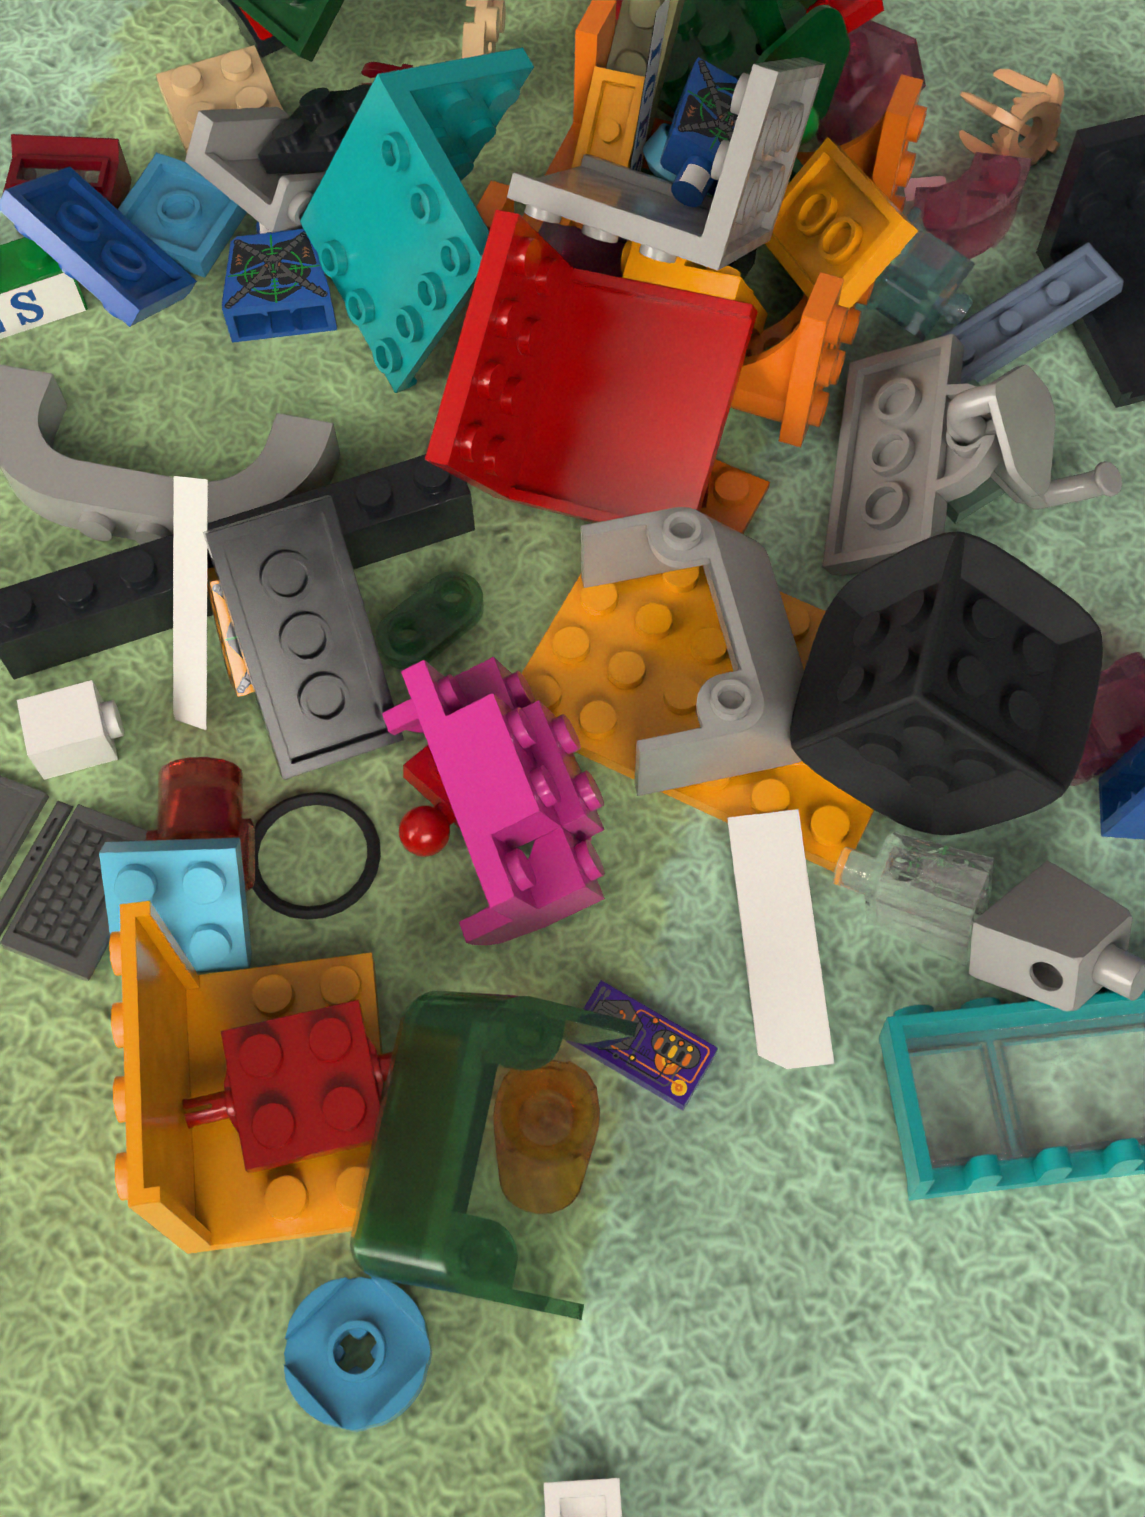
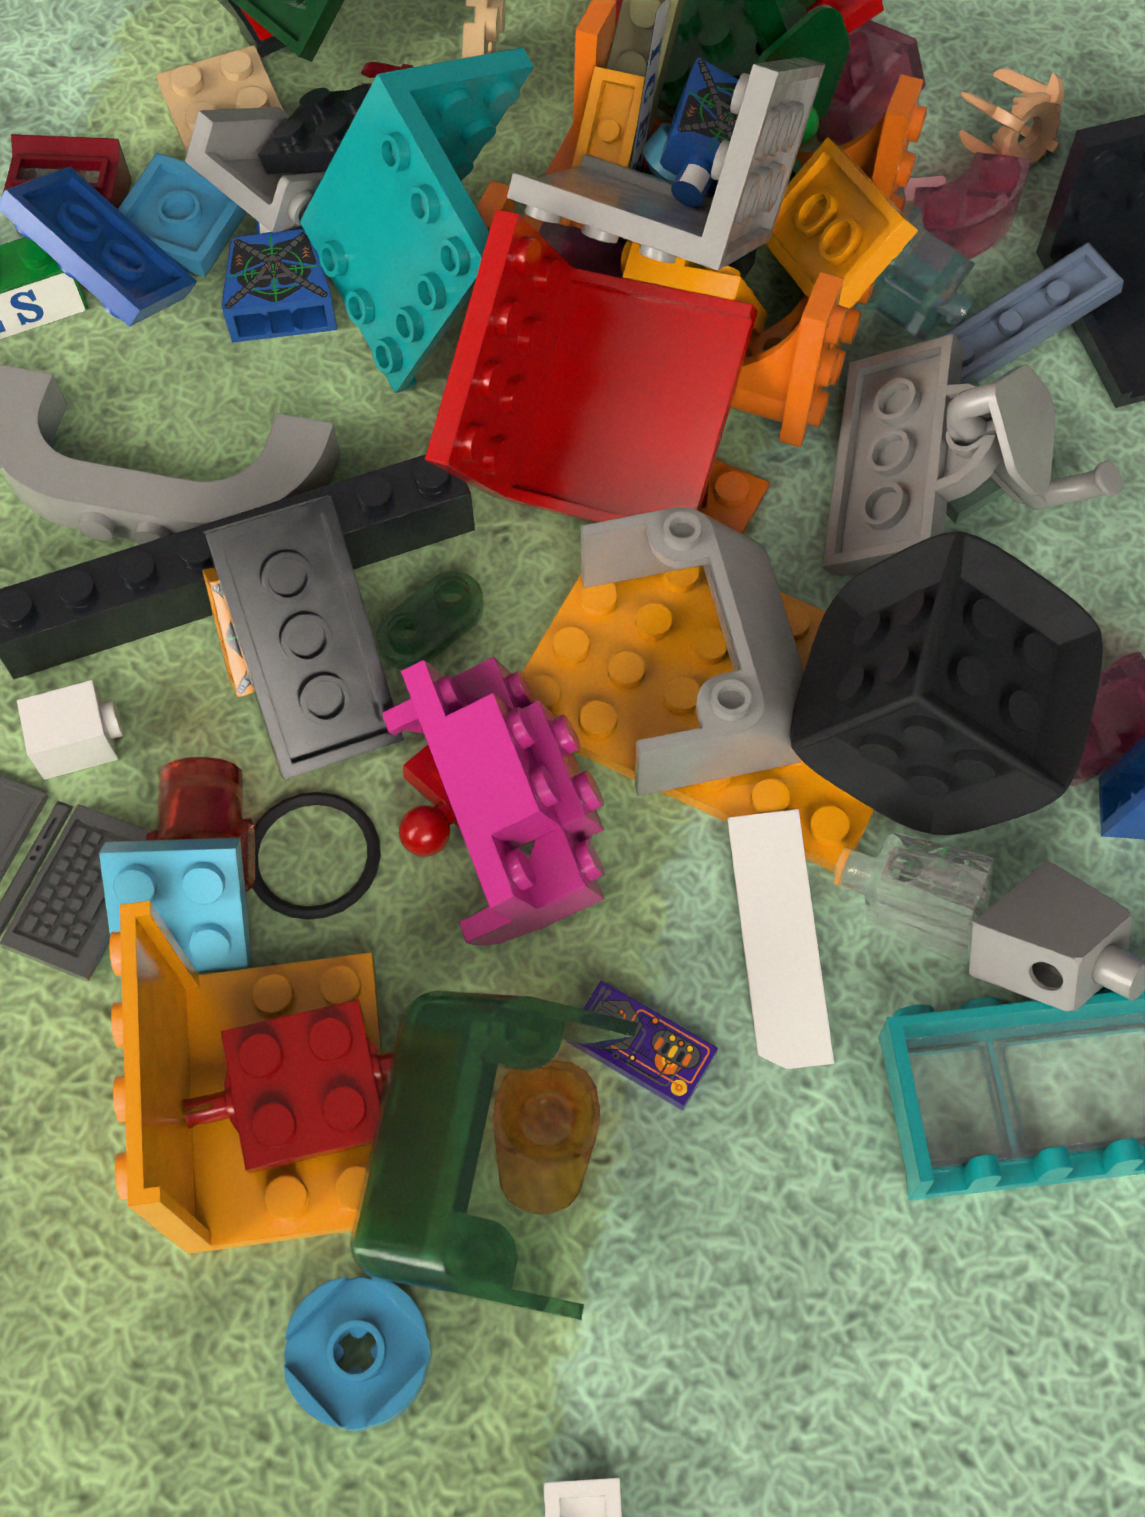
(190, 601): white sticker -> none

